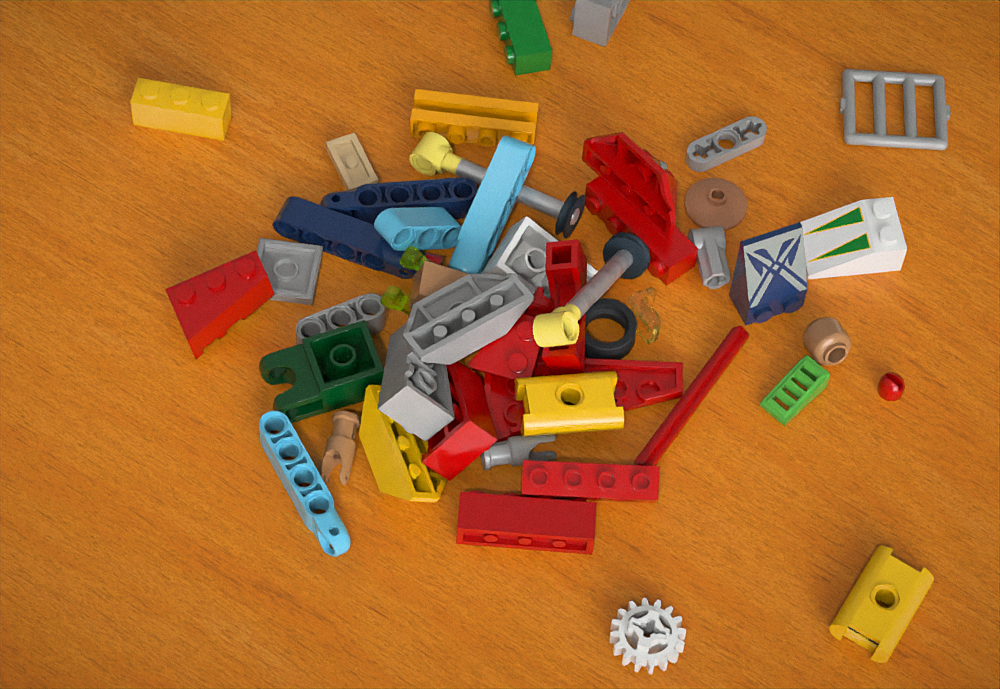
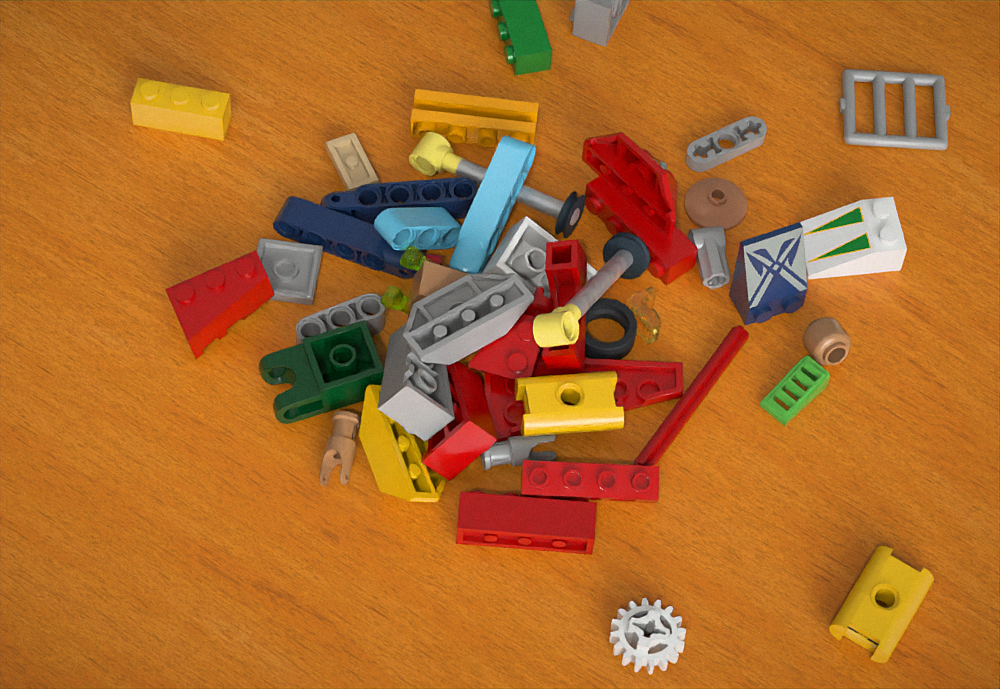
(327, 526): medium azure piece -> none
(888, 386): red hinge -> none

